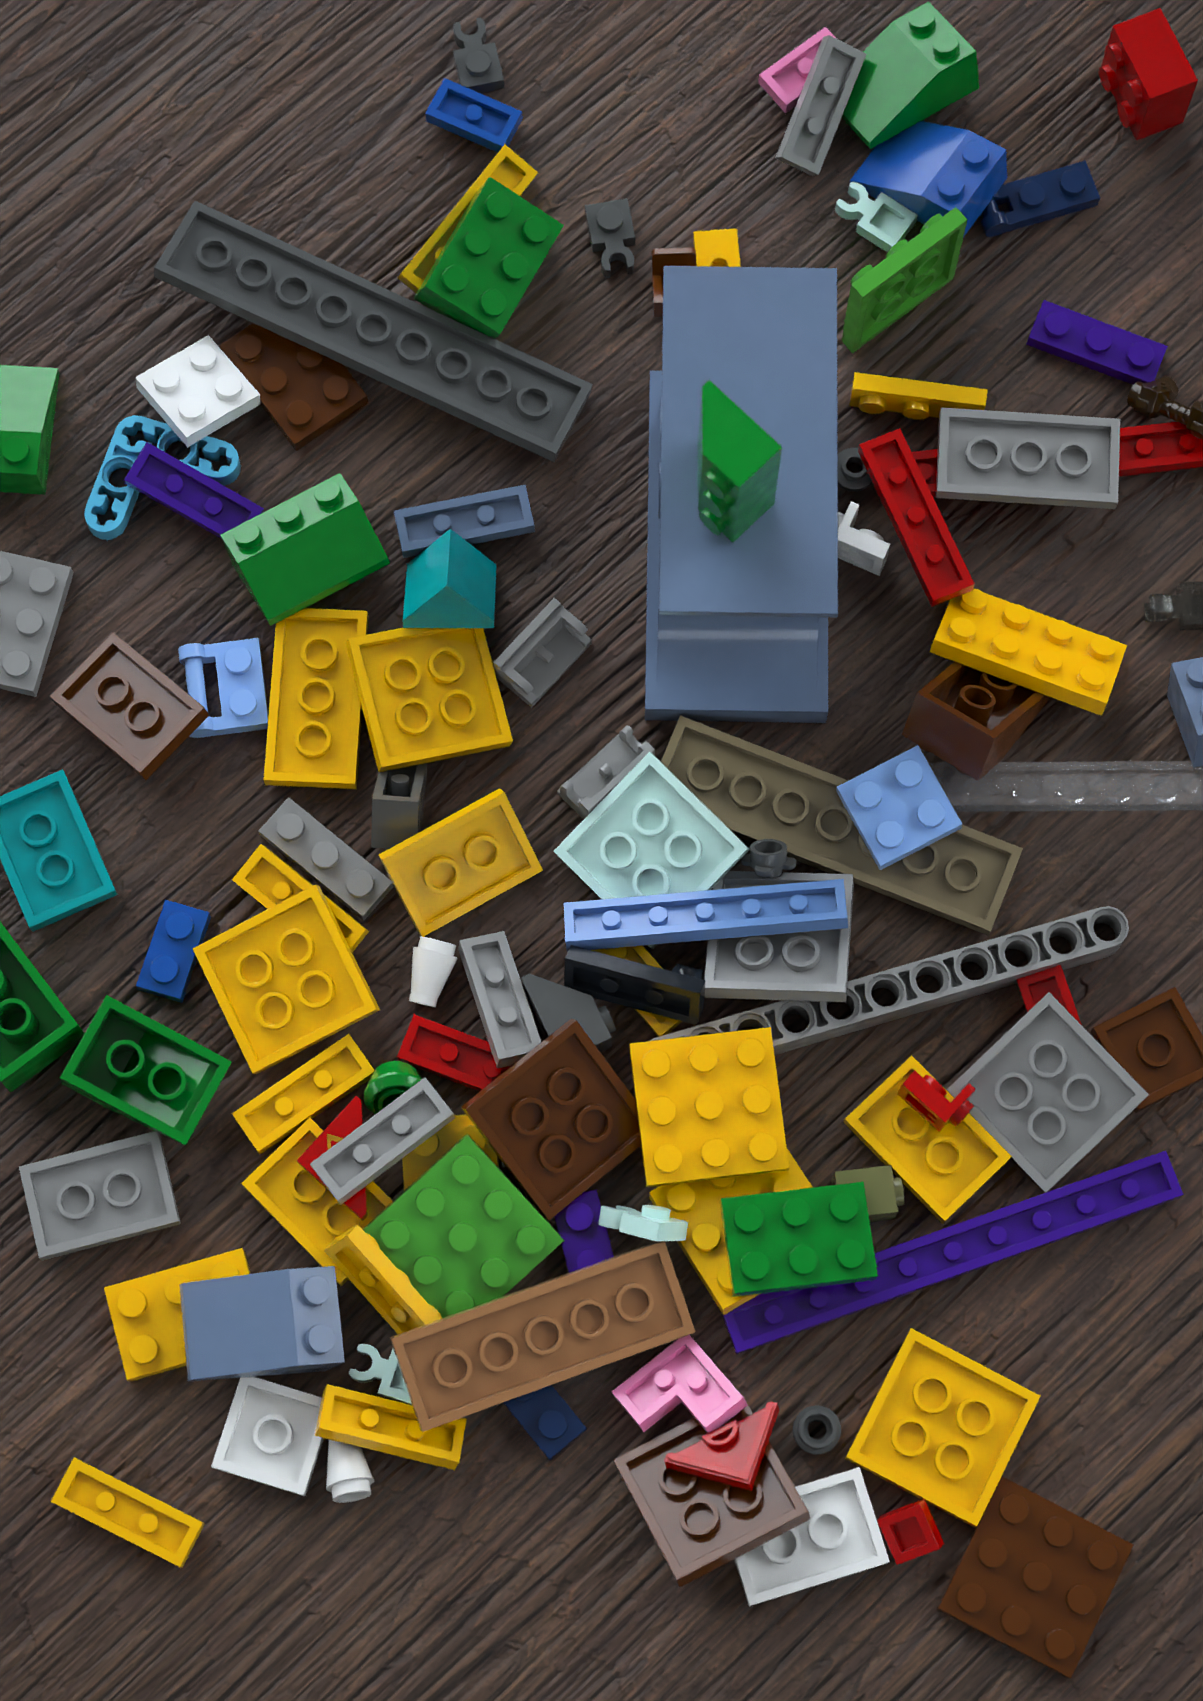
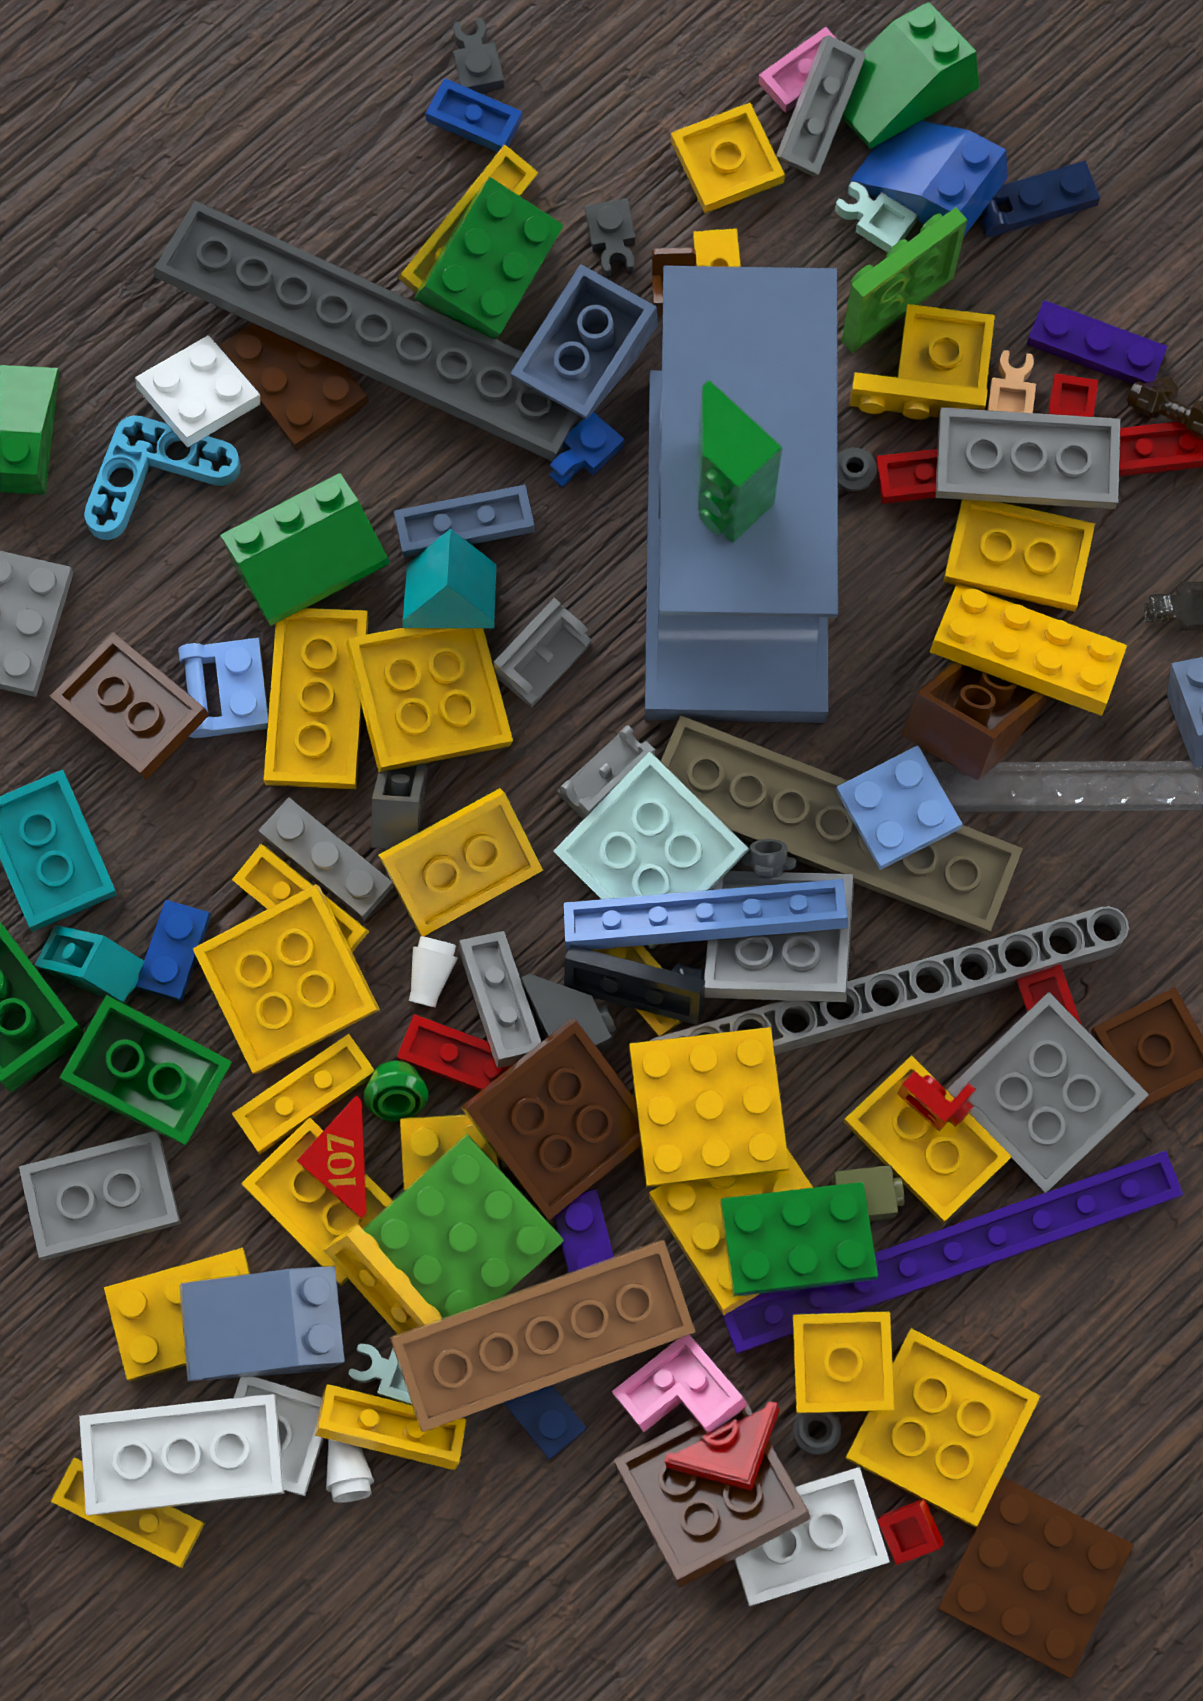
(90, 962): none -> teal slope
(181, 1454): none -> white plate
(189, 492): dark purple plate -> none
(382, 1141): light grey plate -> none
(586, 342): none -> sand blue slope
(586, 446): none -> blue plate
(651, 1223): light aqua plate -> none
(727, 157): none -> yellow plate
(843, 1362): none -> yellow plate
(860, 547): white bracket -> none
(916, 517): red plate -> none
(946, 346): none -> yellow plate
(1011, 392): none -> light nougat plate
(1019, 553): none -> yellow plate
(1072, 396): none -> red plate
(1147, 74): red brick -> none

